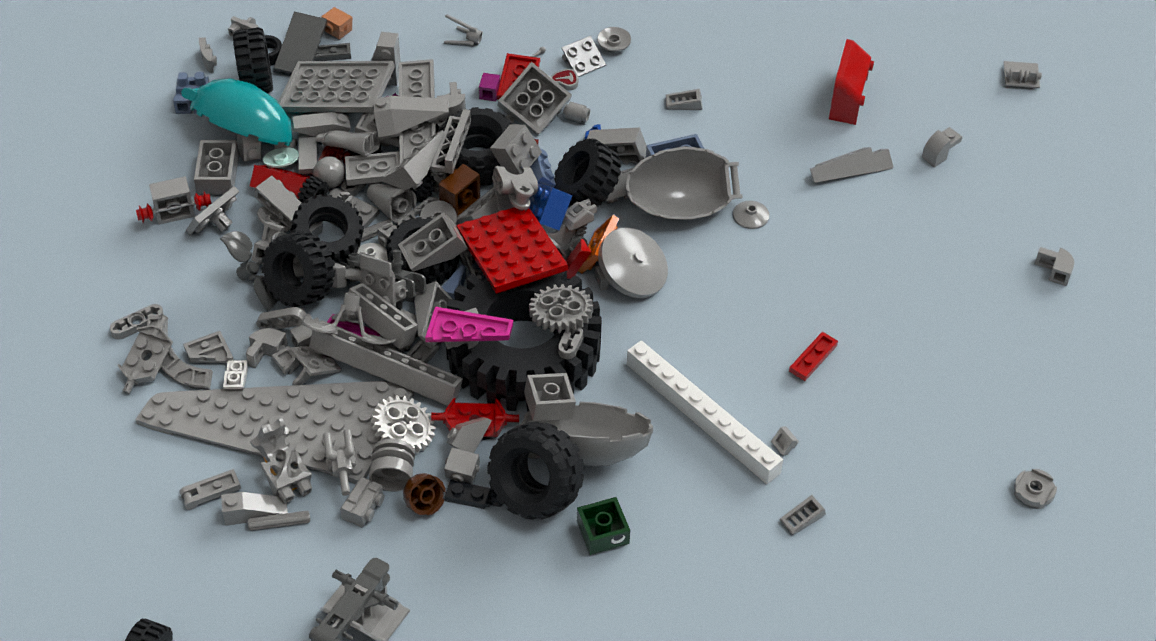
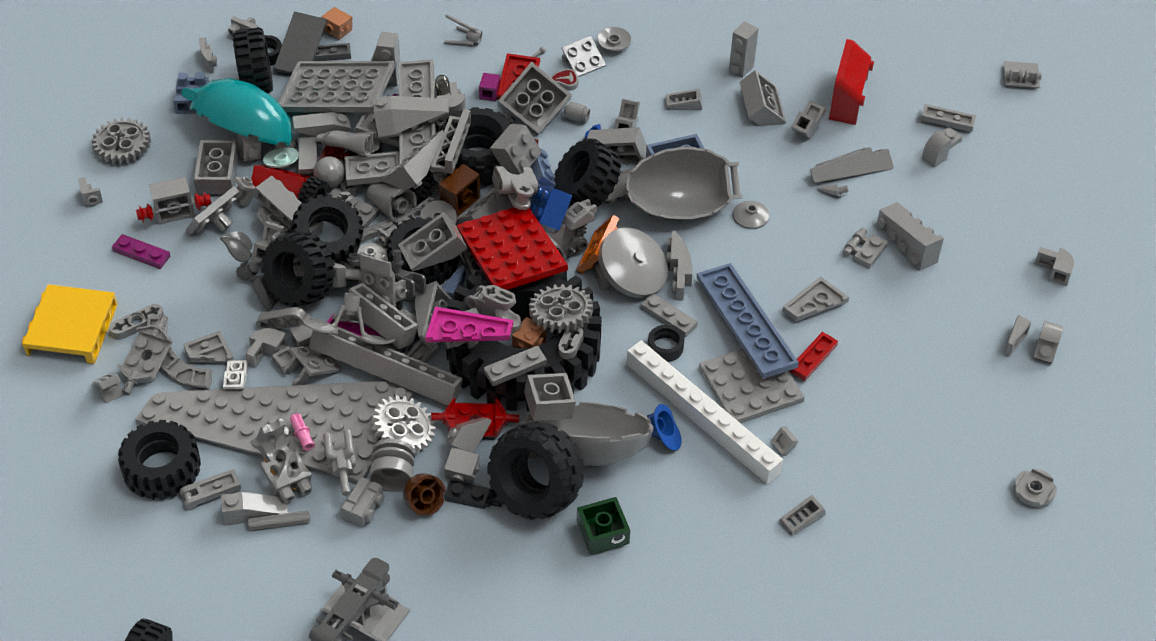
(71, 321): none -> yellow panel
(89, 195): none -> light grey bracket
(109, 387): none -> light grey slope
(121, 140): none -> light grey gear
(141, 251): none -> magenta plate
(157, 438): none -> black tyre
(246, 190): none -> light grey bracket
(302, 432): none -> bright pink axle
(442, 85): none -> clear smoke arm
(494, 302): none -> light grey piece
(515, 365): none -> light grey plate
(529, 335): none -> nougat head
(577, 258): red slope -> none
(628, 114): none -> light grey brick
(665, 427): none -> blue piece
(668, 314): none -> light grey plate
(671, 332): none -> black tyre
(680, 264): none -> light grey slope
(743, 49): none -> light grey brick
(744, 391): none -> light grey plate
(747, 321): none -> sand blue plate
(762, 100): none -> light grey slope
(807, 122): none -> light grey brick
(814, 300): none -> light grey wing
(834, 189): none -> light grey bar
(869, 252): none -> light grey plate
(910, 235): none -> light grey wedge
(948, 117): none -> light grey plate
(1019, 332): none -> light grey slope
(1048, 341): none -> light grey brick

